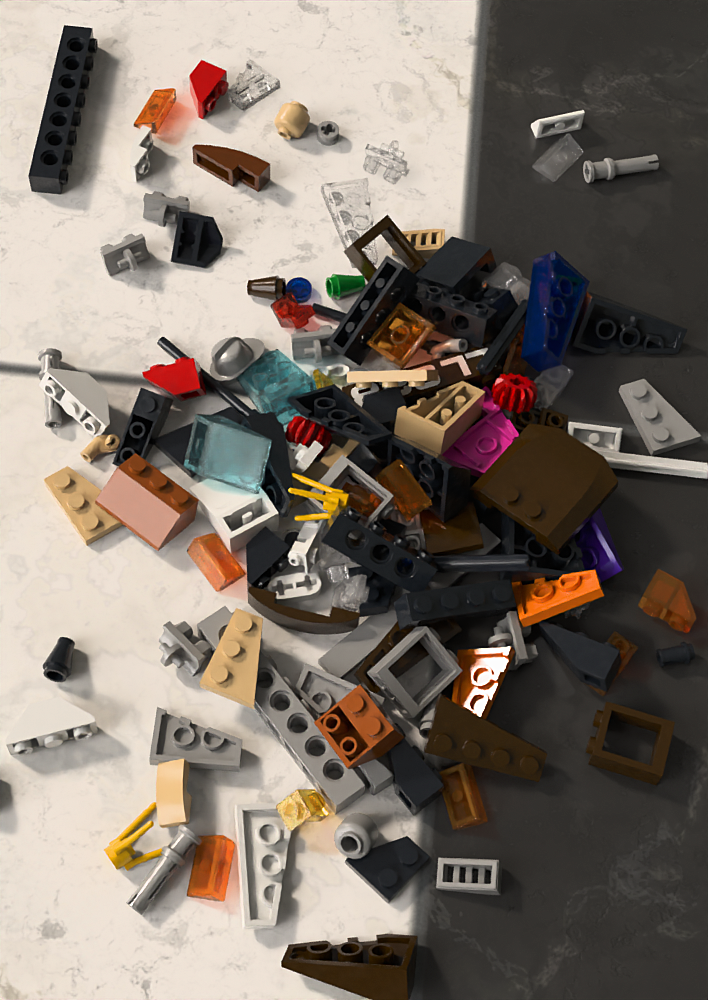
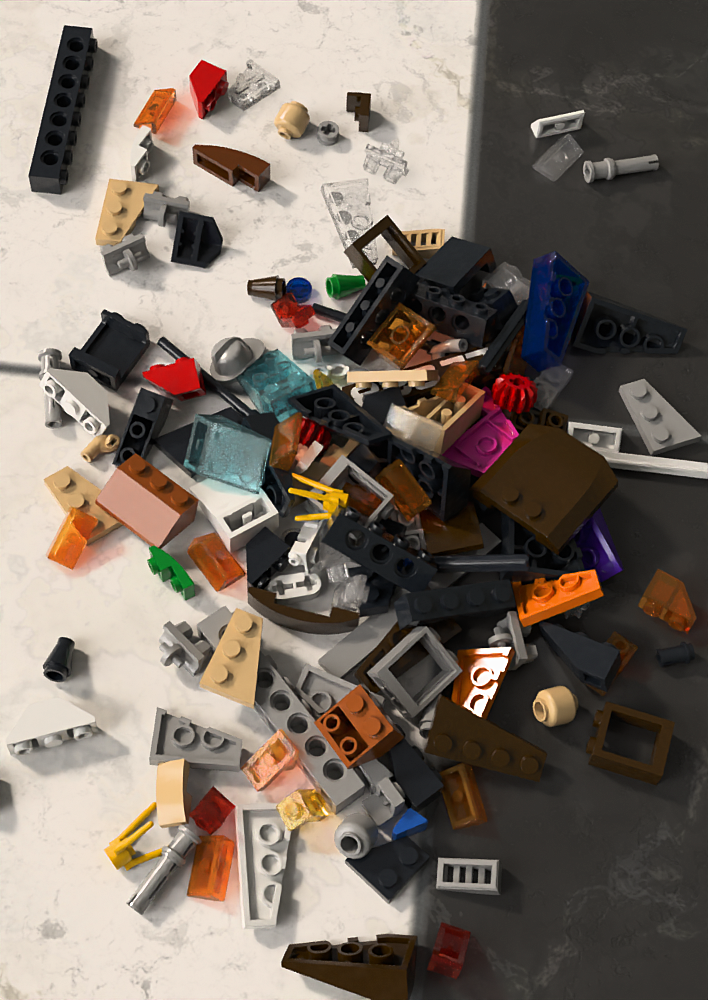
(71, 537): none -> clear orange slope
(111, 350): none -> black panel
(121, 210): none -> tan wing
(169, 568): none -> green slope
(211, 811): none -> clear red bracket
(271, 760): none -> clear orange slope
(285, 442): none -> clear orange slope
(361, 105): none -> dark brown bracket
(385, 802): none -> light grey bracket
(409, 825): none -> blue slope
(413, 427): none -> clear slope
(449, 951): none -> clear red slope
(455, 380): none -> clear orange slope
(555, 706): none -> tan head

